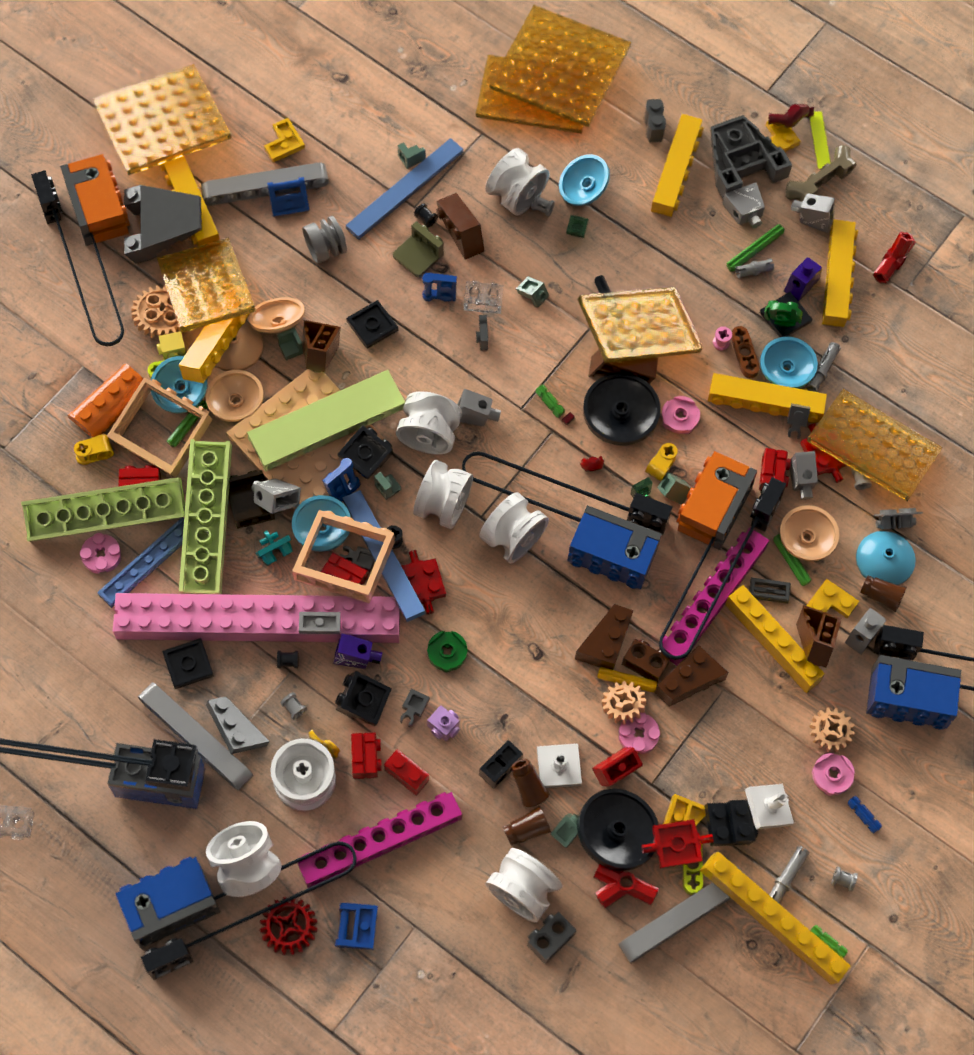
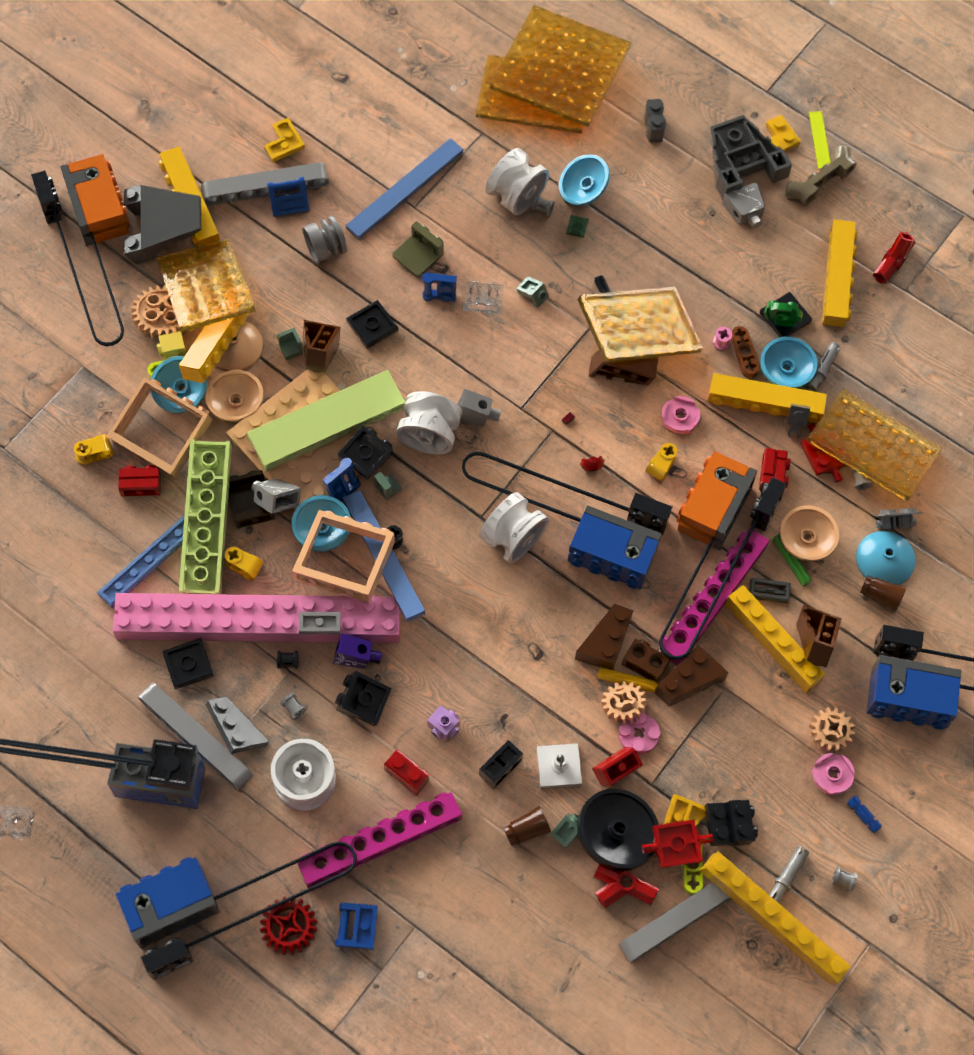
(93, 545): bright pink plate -> none
(104, 509): yellowish green tile -> none
(106, 402): orange container -> none
(161, 119): clear yellow plate -> none
(184, 427): bright green axle -> none
(243, 858): white piece -> none
(245, 564): none -> yellow piece
(276, 315): light nougat dish -> none
(282, 544): teal hips -> none
(329, 745): yellow plate -> none
(345, 569): red brick -> none
(361, 557): dark grey plate -> none
(365, 755): red brick -> none
(412, 155): sand green panel -> none
(415, 705): dark grey plate -> none
(425, 215): black bush -> none
(425, 580): red plate -> none
(443, 493): white piece -> none
(447, 662): green plate -> none
(461, 225): reddish brown wedge -> none
(482, 336): dark grey plate -> none
(523, 885): white piece -> none
(529, 784): reddish brown plant -> none
(550, 401): bright green axle -> none
(555, 940): dark grey brick -> none
(621, 409): black dish -> none
(643, 487): clear green plate -> none
(674, 488): panel -> none
(676, 165): yellow brick -> none
(754, 268): light grey pin -> none
(755, 247): bright green axle -> none
(769, 806): white tile -> none
(792, 116): dark red arm -> none
(804, 473): light grey torso -> none
(807, 274): dark purple torso -> none
(815, 211): light grey torso -> none
(828, 940): bright green axle -> none
(833, 596): yellow plate -> none
(868, 628): light grey torso -> none

